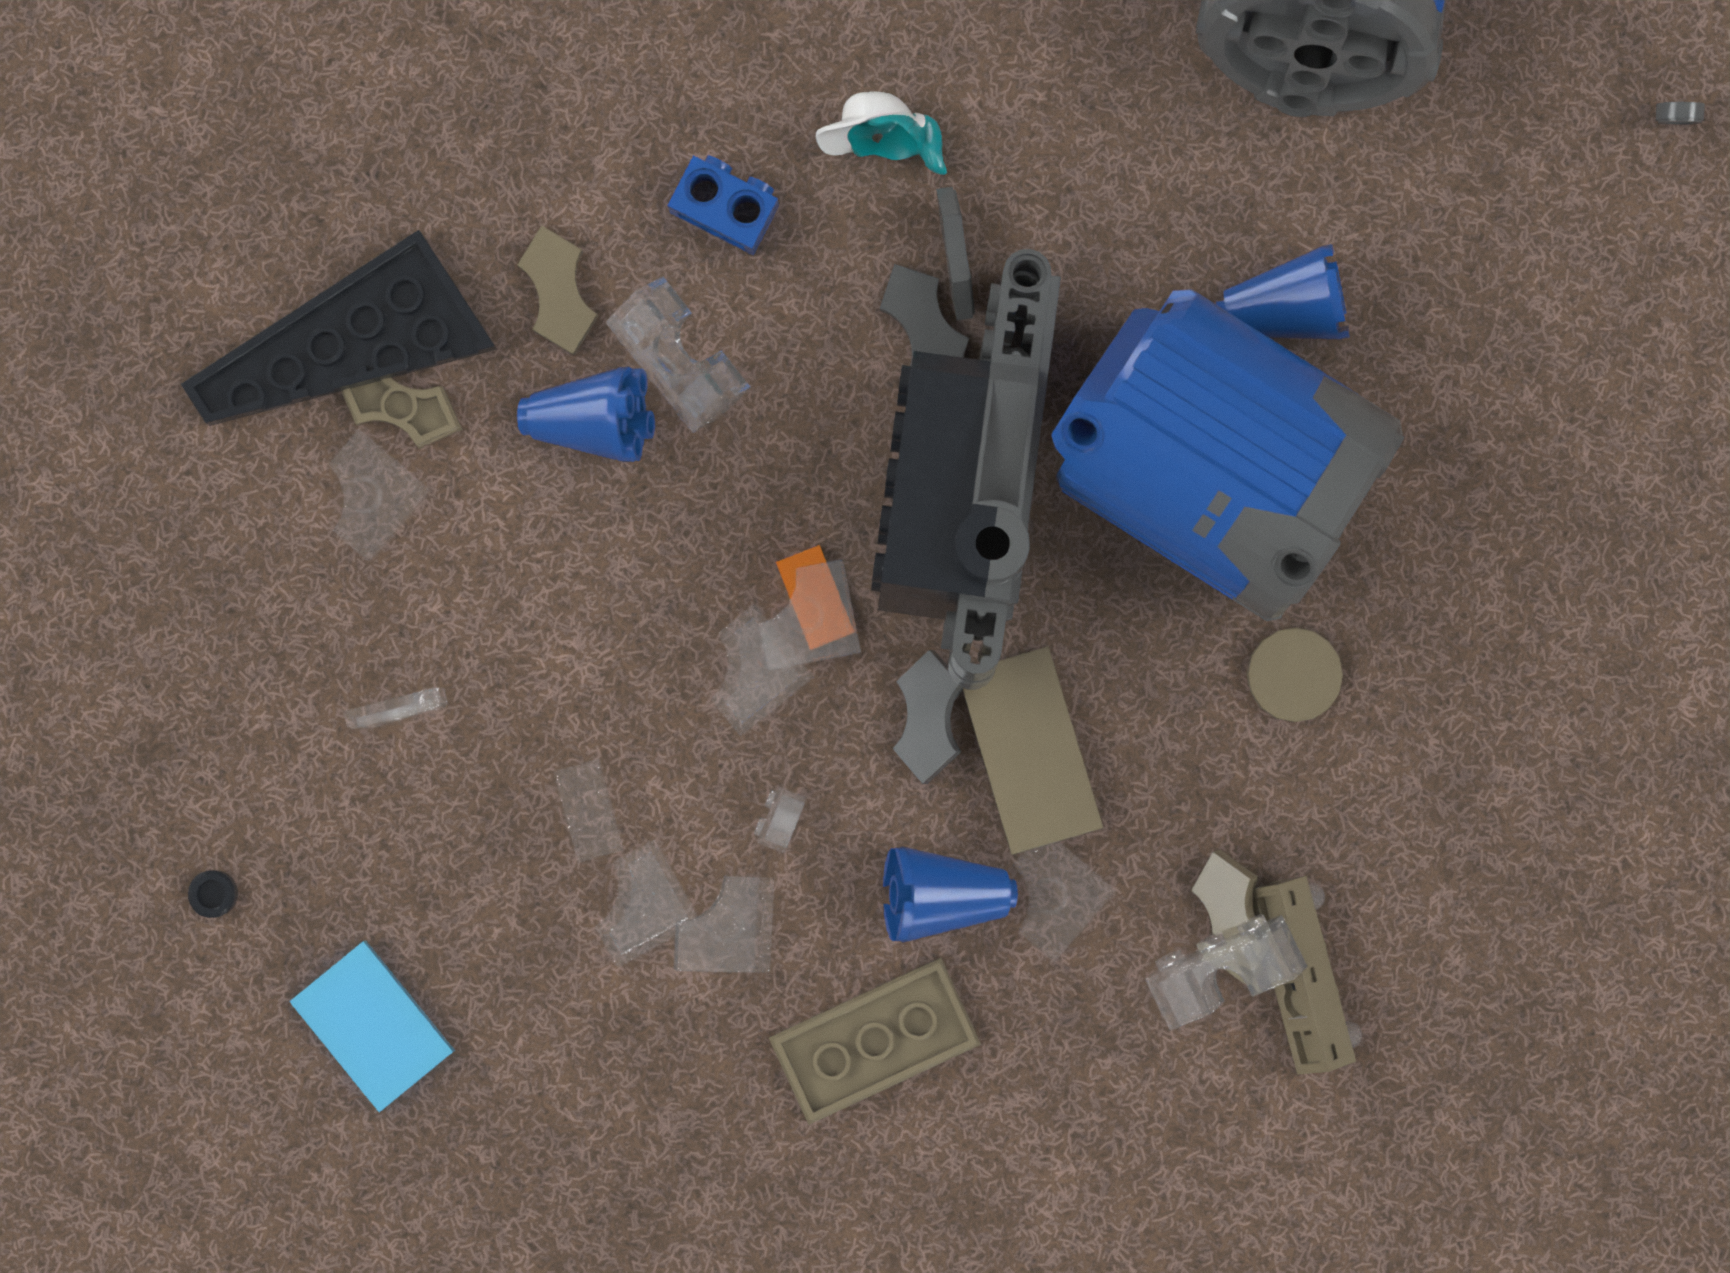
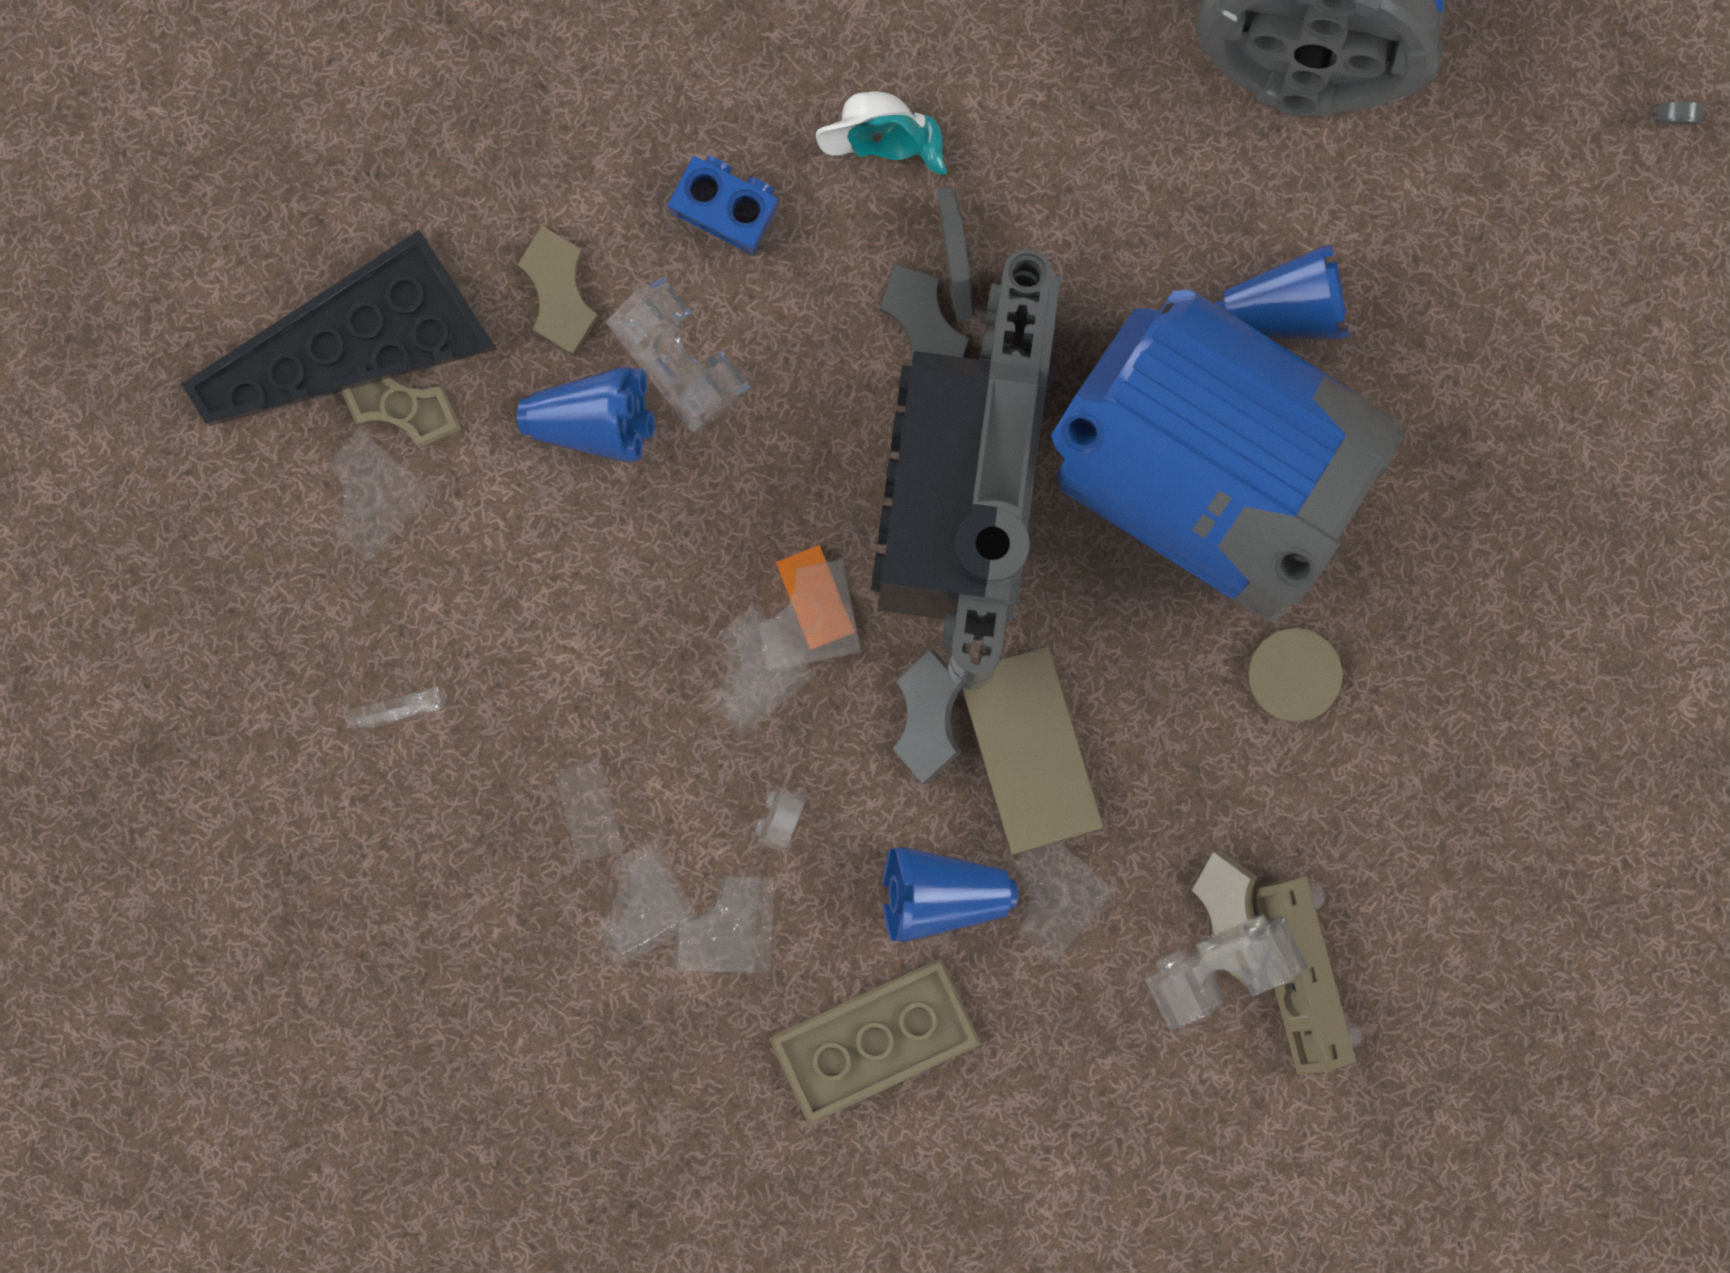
(212, 893): black tile -> none
(372, 1026): medium azure tile -> none

